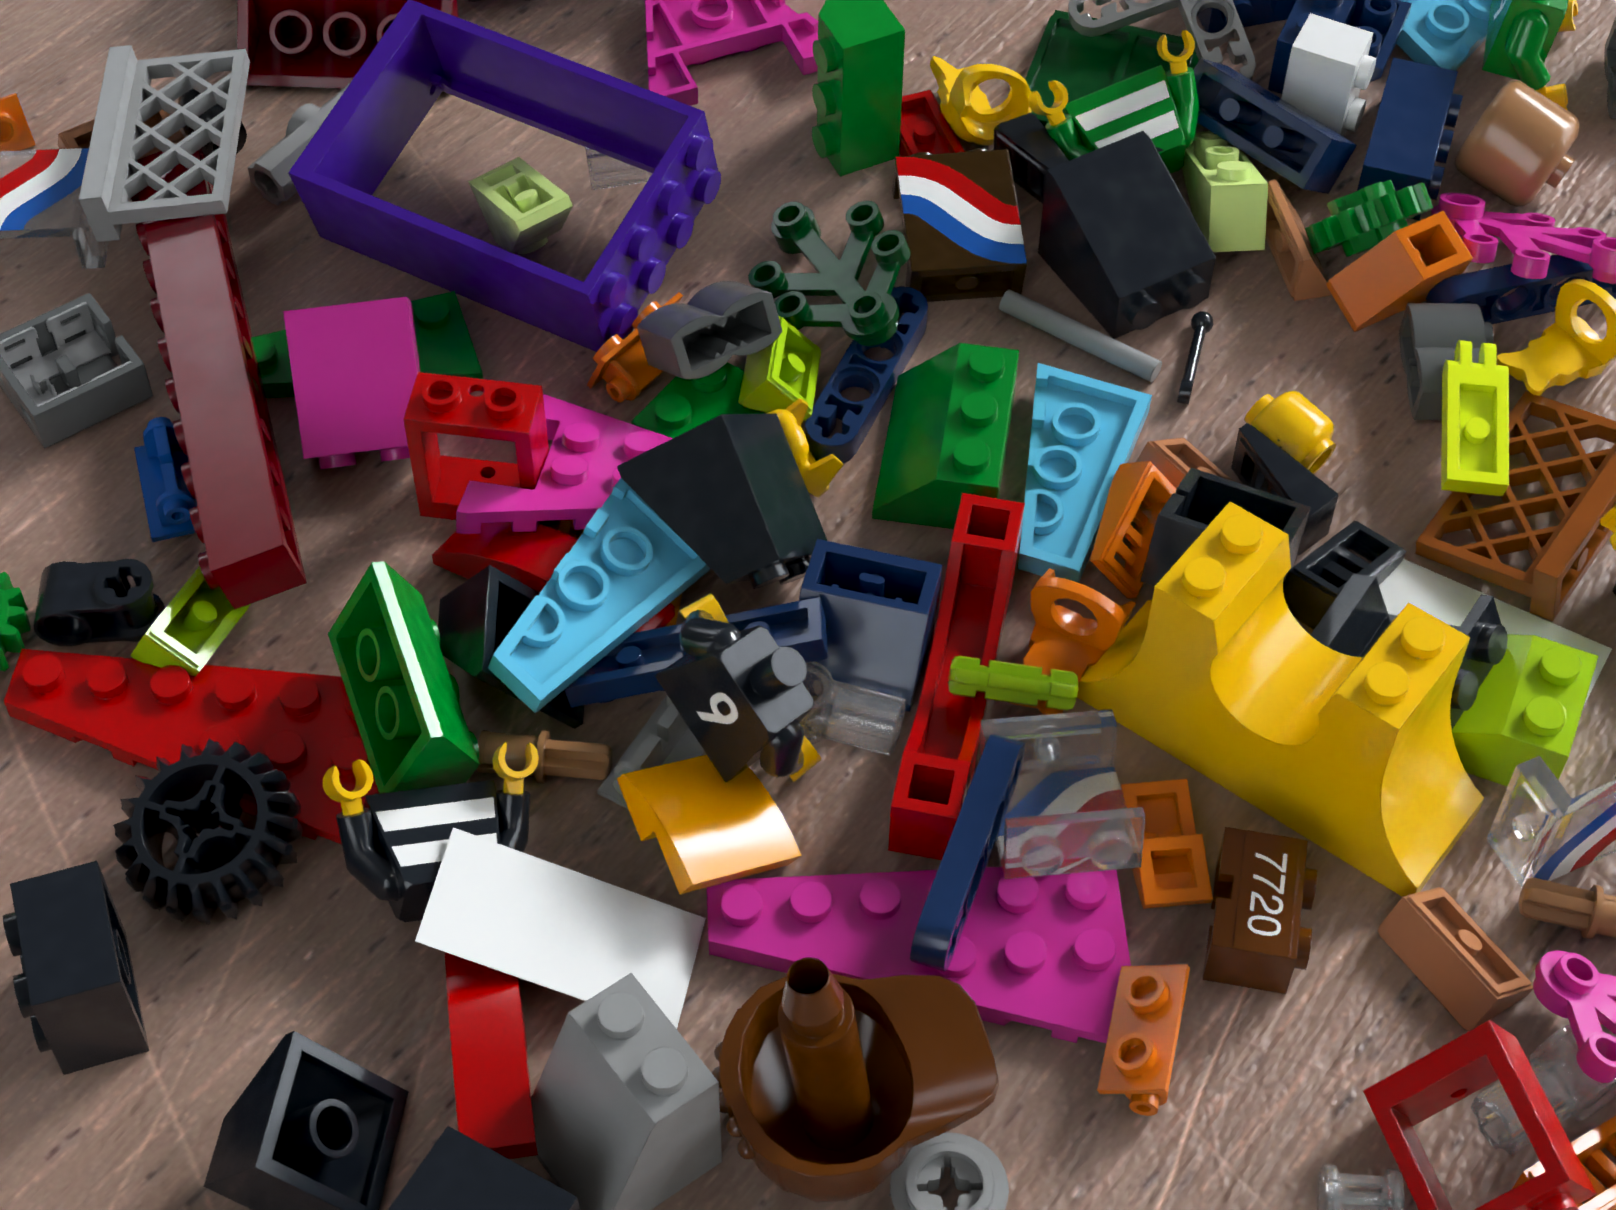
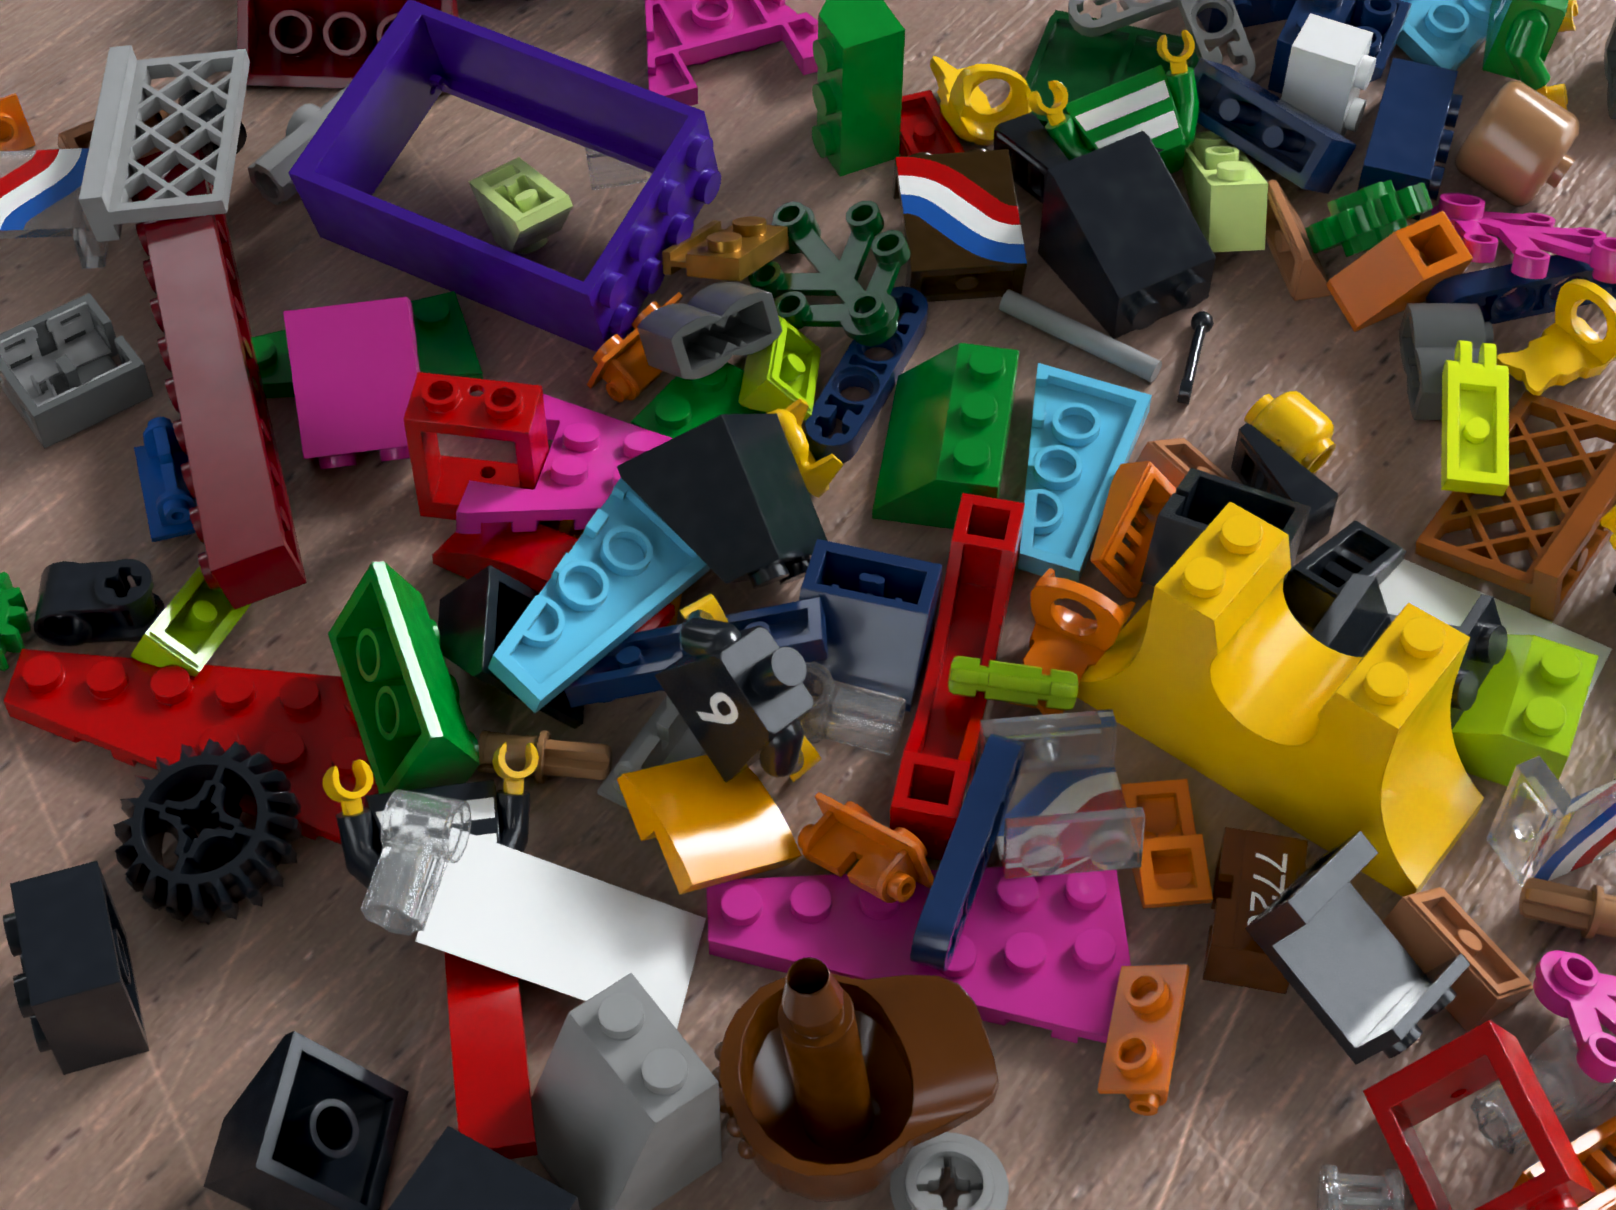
(418, 842): none -> clear piece
(727, 252): none -> pearl gold plate
(887, 858): none -> orange hinge
(1348, 959): none -> panel

